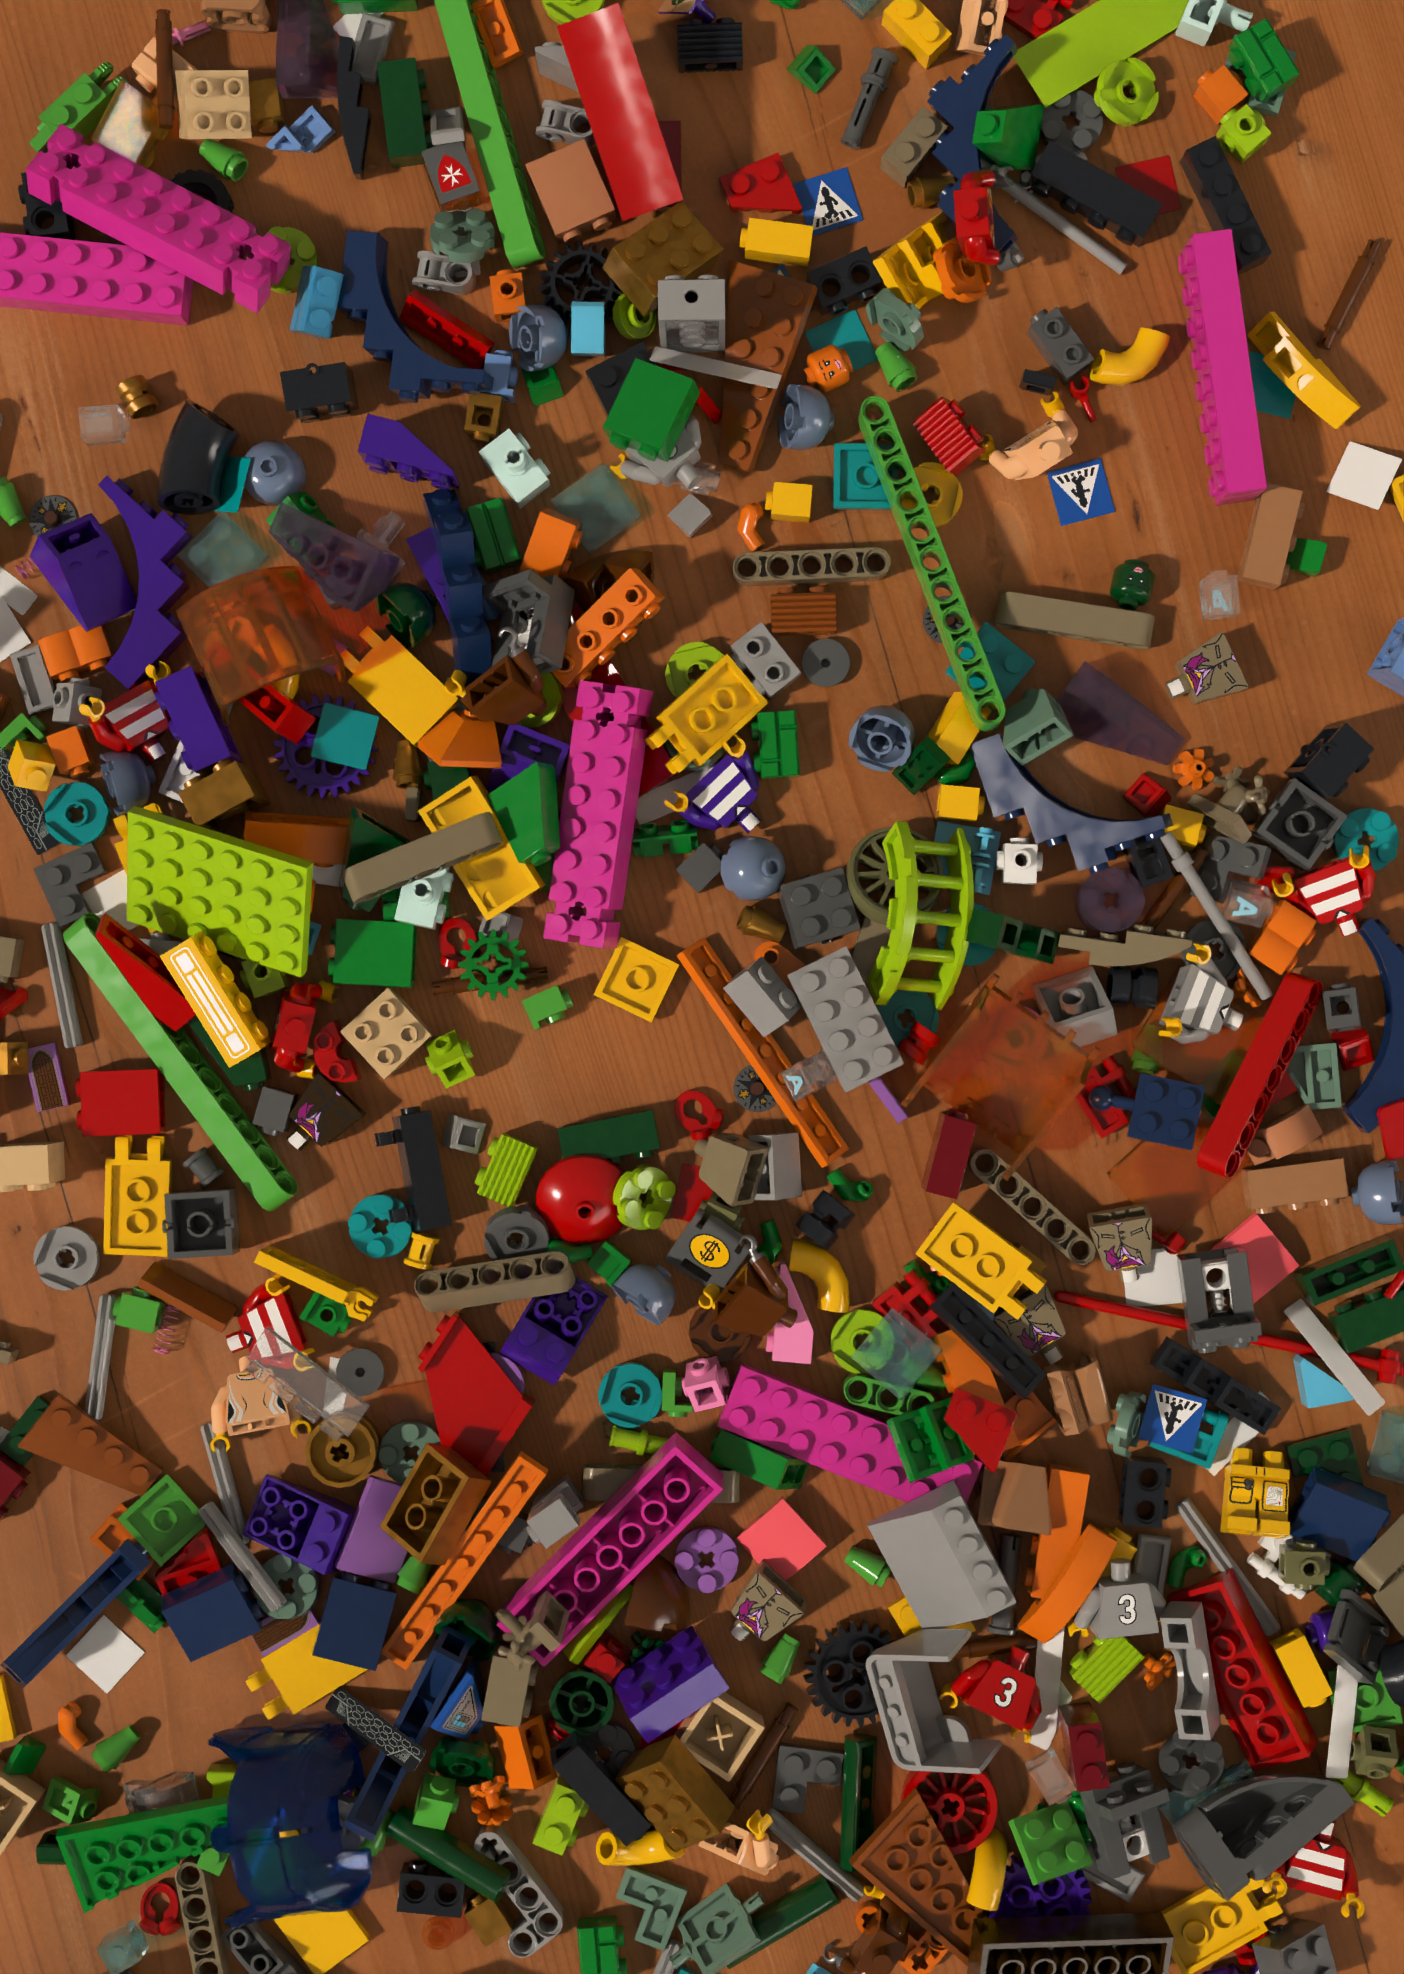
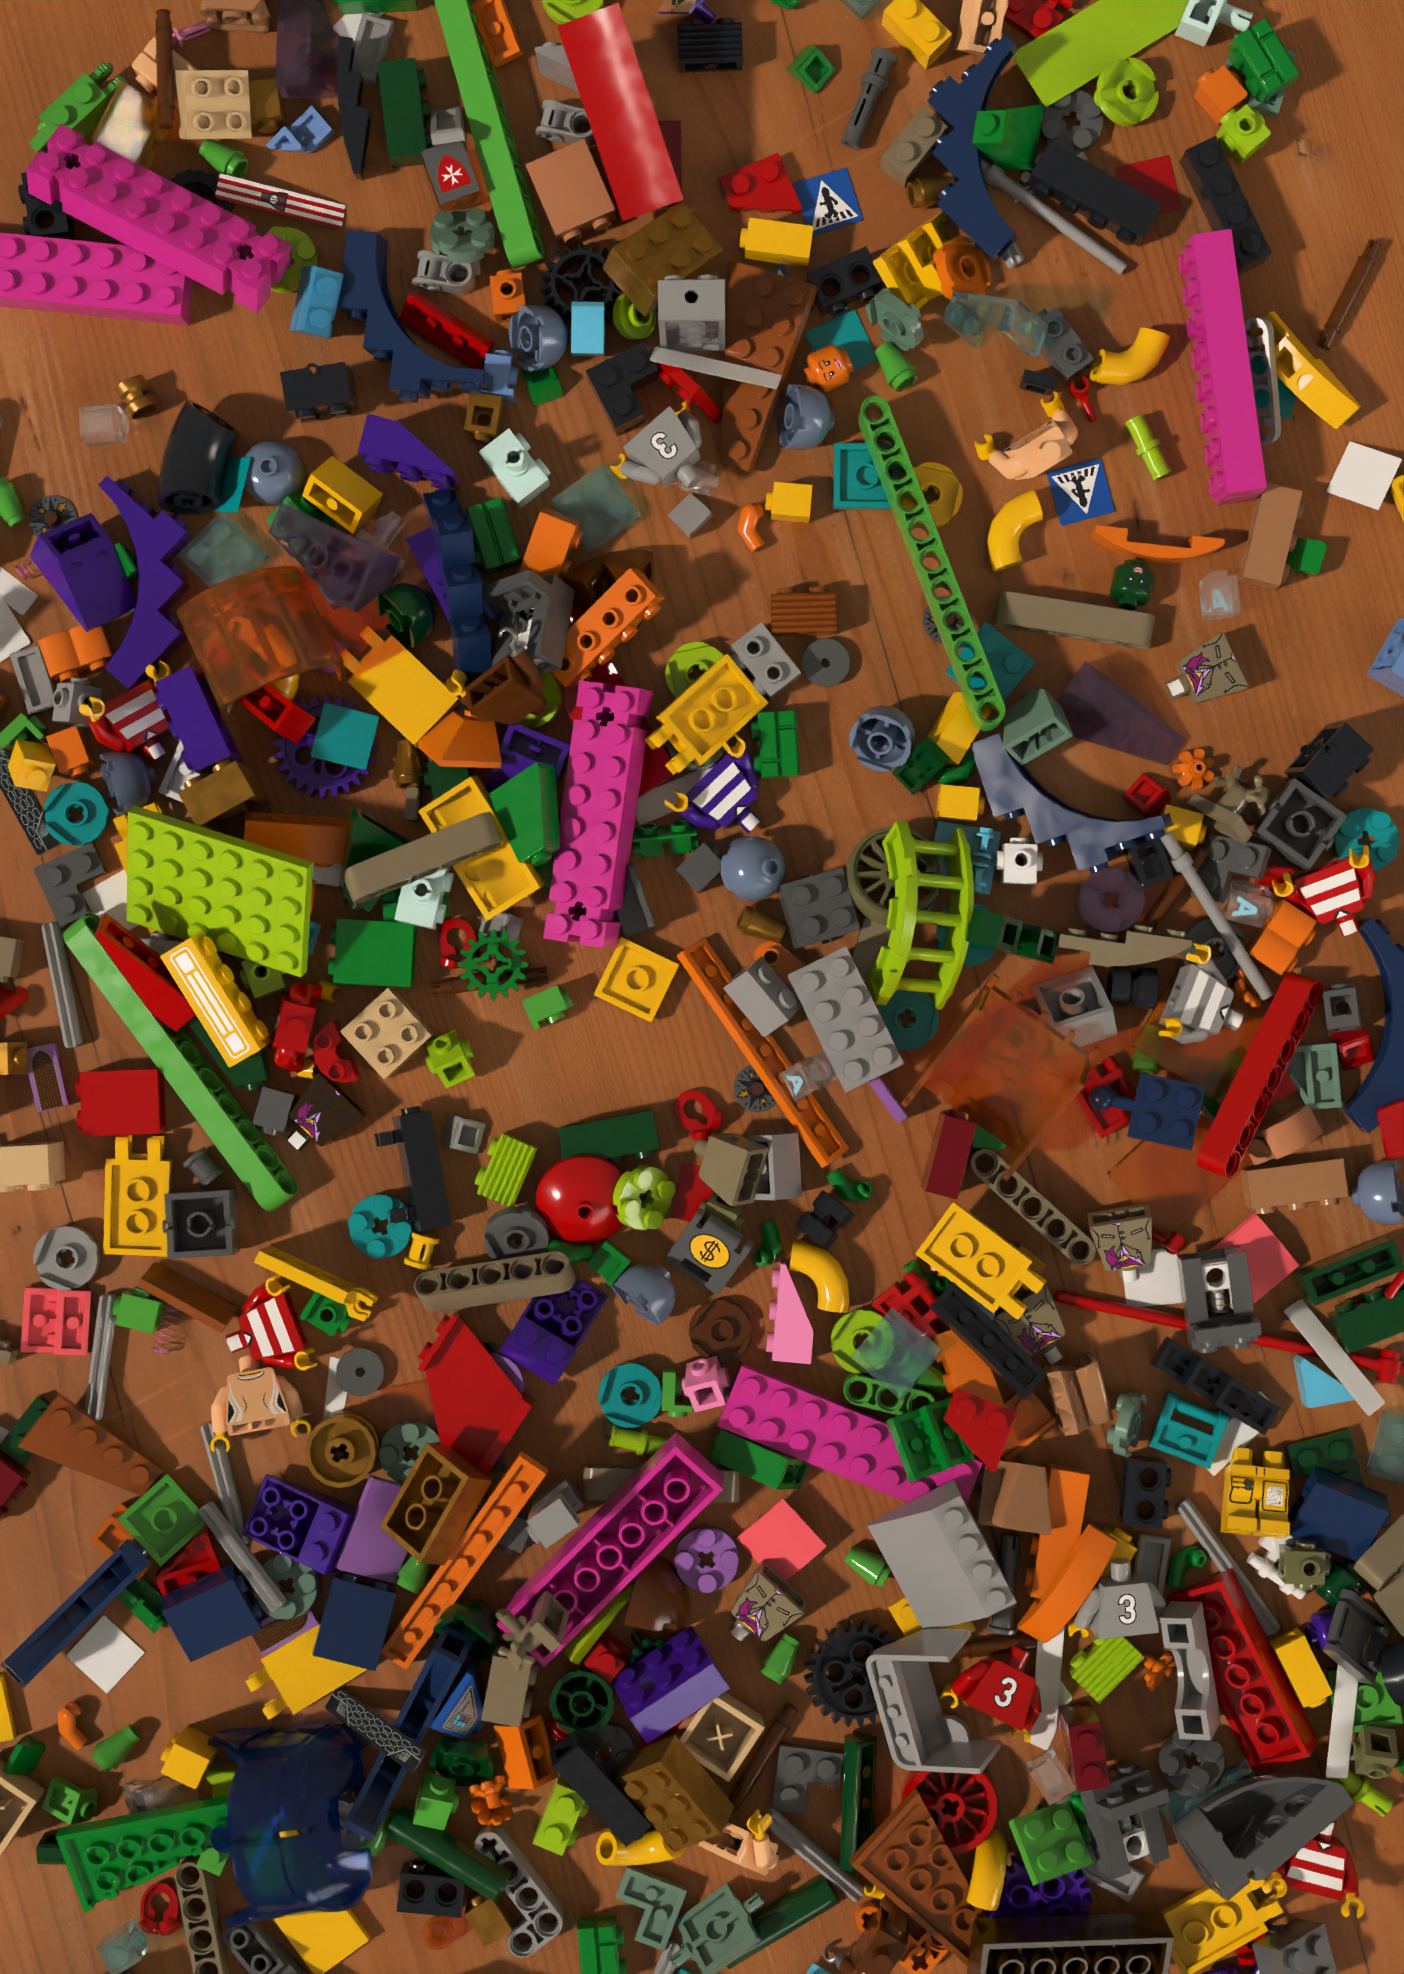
(55, 1321): none -> coral slope
(128, 562): none -> green slope
(188, 1757): none -> yellow brick
(280, 201): none -> sticker
(302, 1378): clear windscreen -> none
(342, 494): none -> yellow brick
(635, 912): none -> dark grey panel
(651, 410): green brick -> none
(752, 1299): reddish brown torso -> none
(824, 557): dark tan beam -> none
(918, 1043): red wheel -> none
(950, 435): red brick -> none
(971, 313): none -> clear light blue panel
(975, 218): red torso -> none
(986, 1140): none -> green slope
(1008, 527): none -> yellow cylinder
(1116, 540): none -> orange slope
(1148, 446): none -> lime pin
(1172, 1418): blue sticker -> none
(1266, 380): none -> light grey beam

